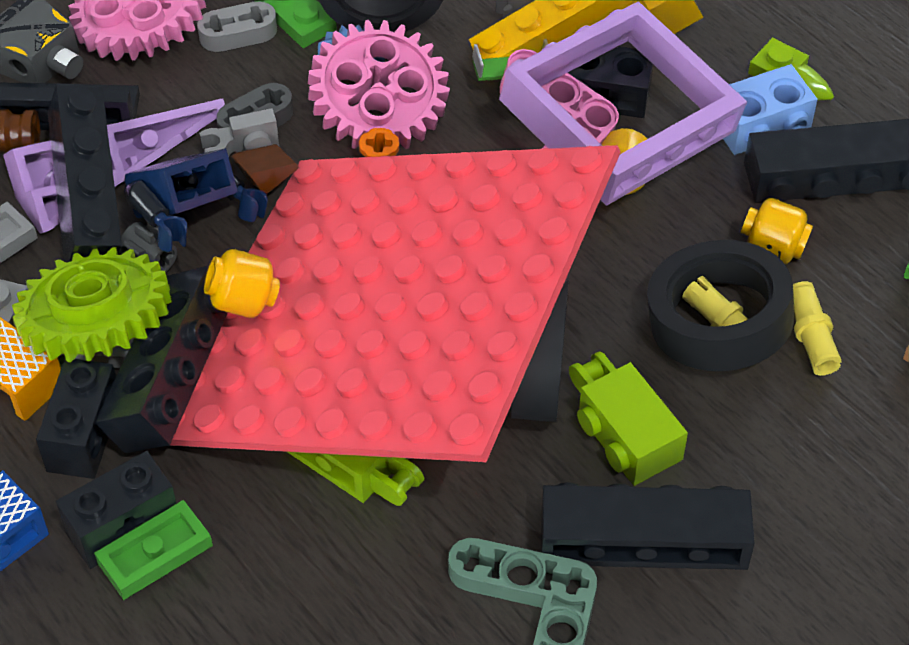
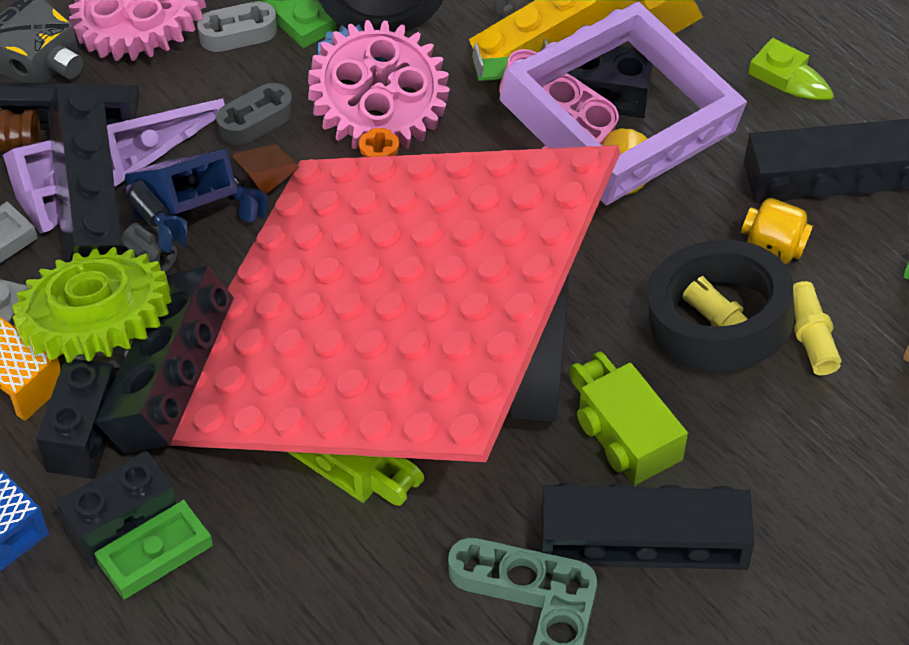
(241, 283): yellow head -> none
(245, 133): light grey plate -> none
(773, 103): light blue brick -> none

